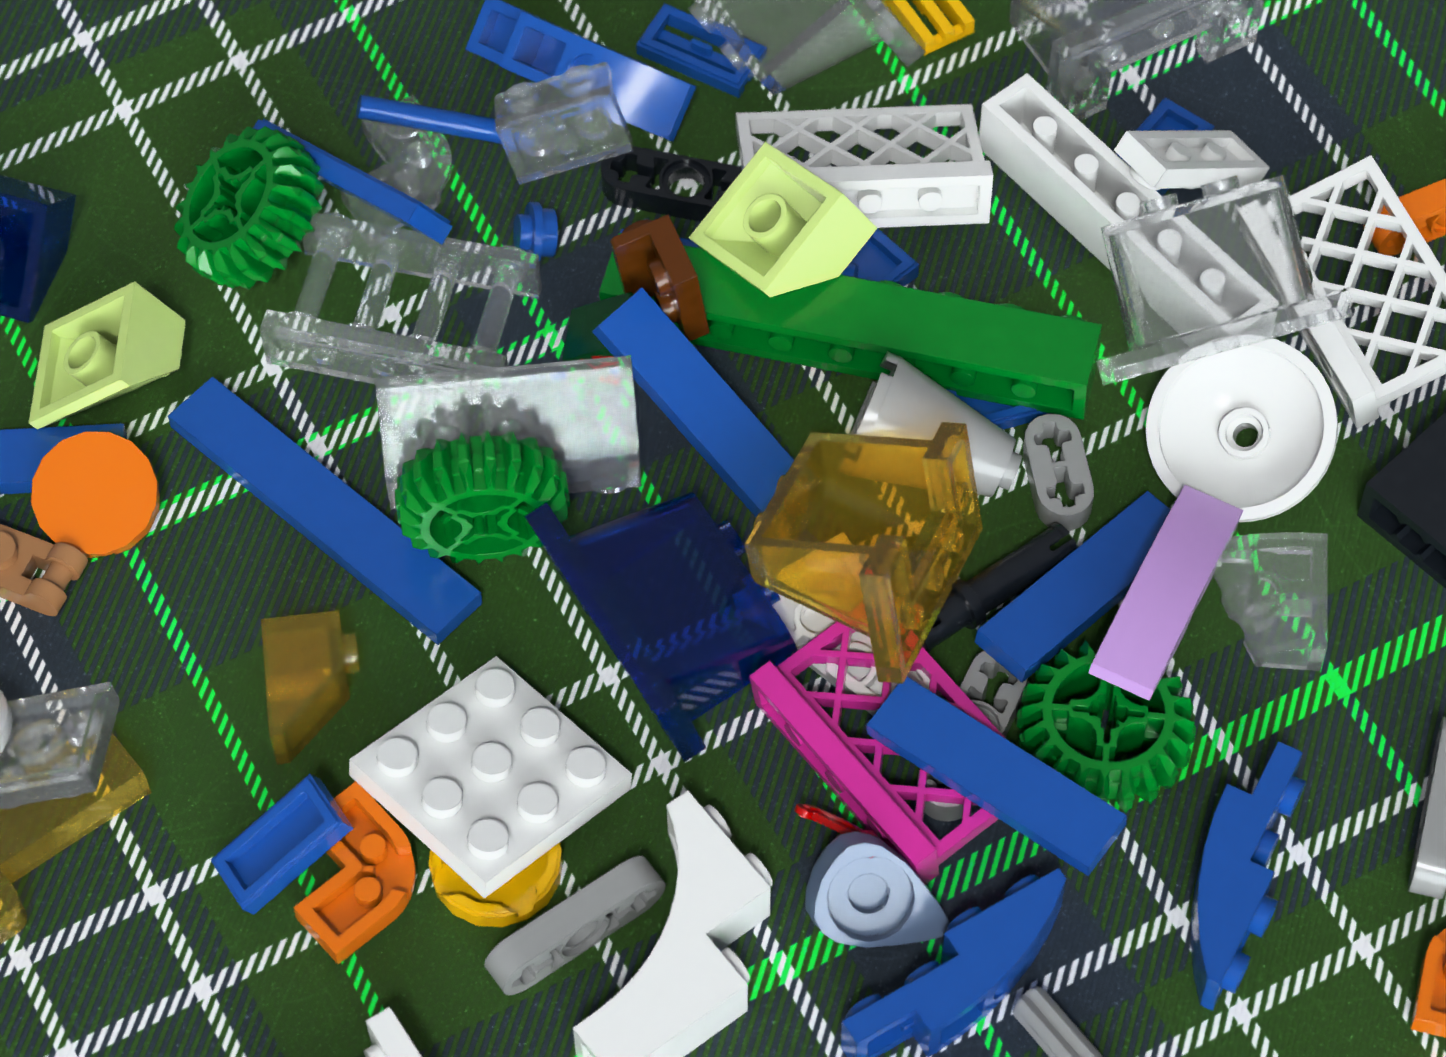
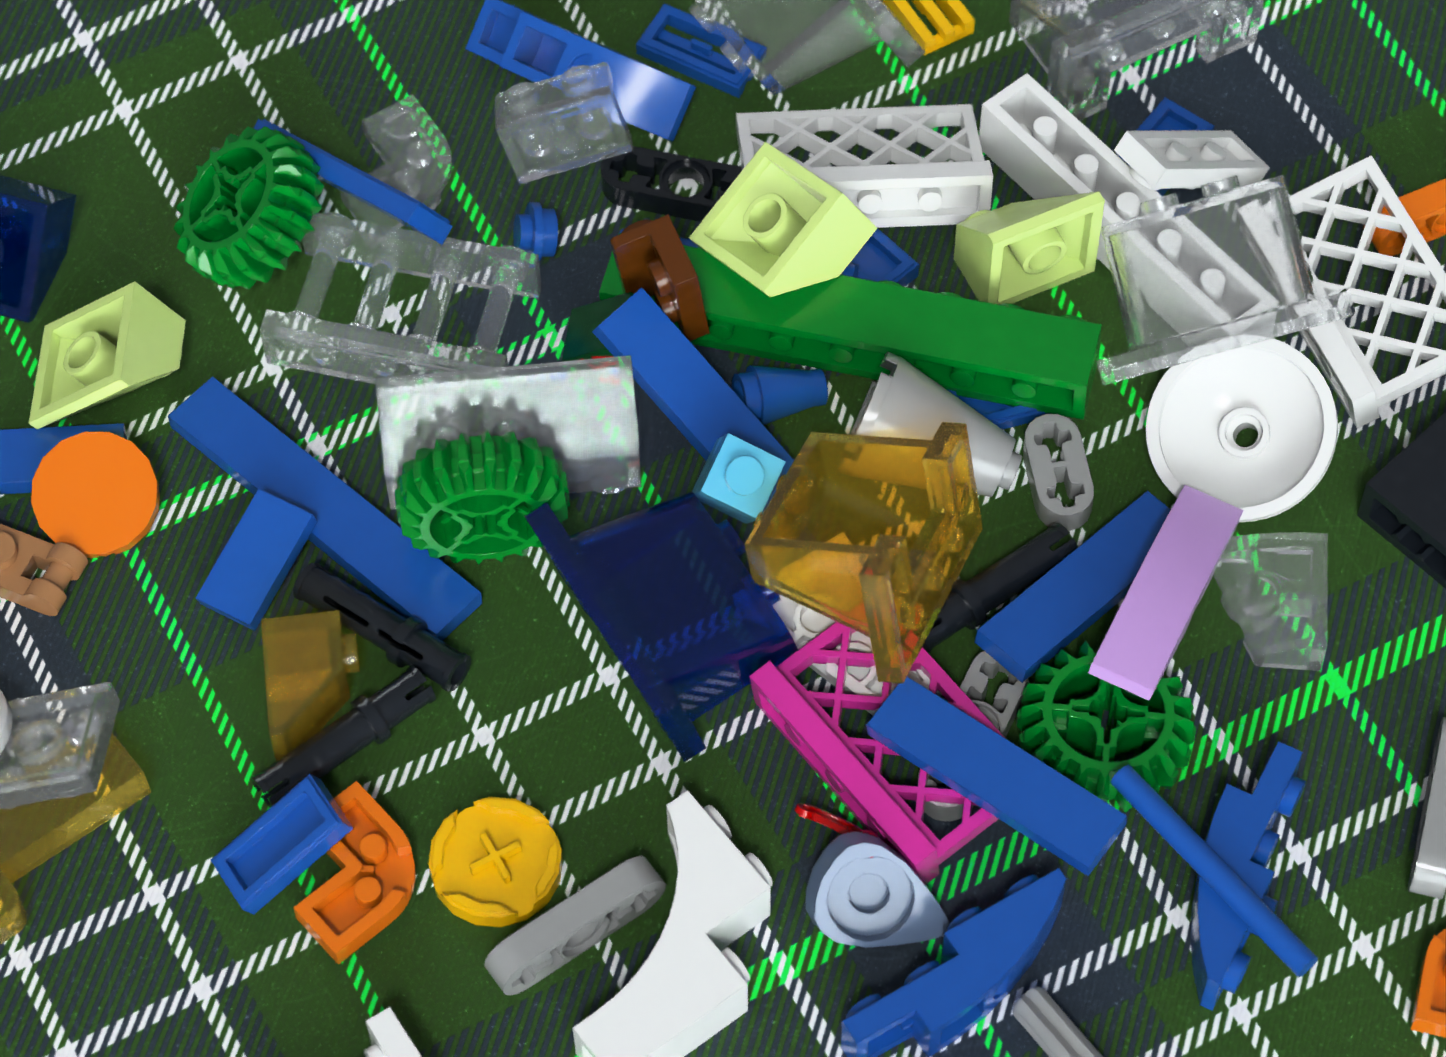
(256, 559): none -> blue tile
(366, 722): none -> black pin
(401, 638): none -> black pin
(427, 118): blue bar -> none
(490, 776): white plate -> none
(738, 478): none -> medium azure brick
(779, 392): none -> blue cone
(1029, 246): none -> yellowish green slope
(1214, 871): none -> blue bar

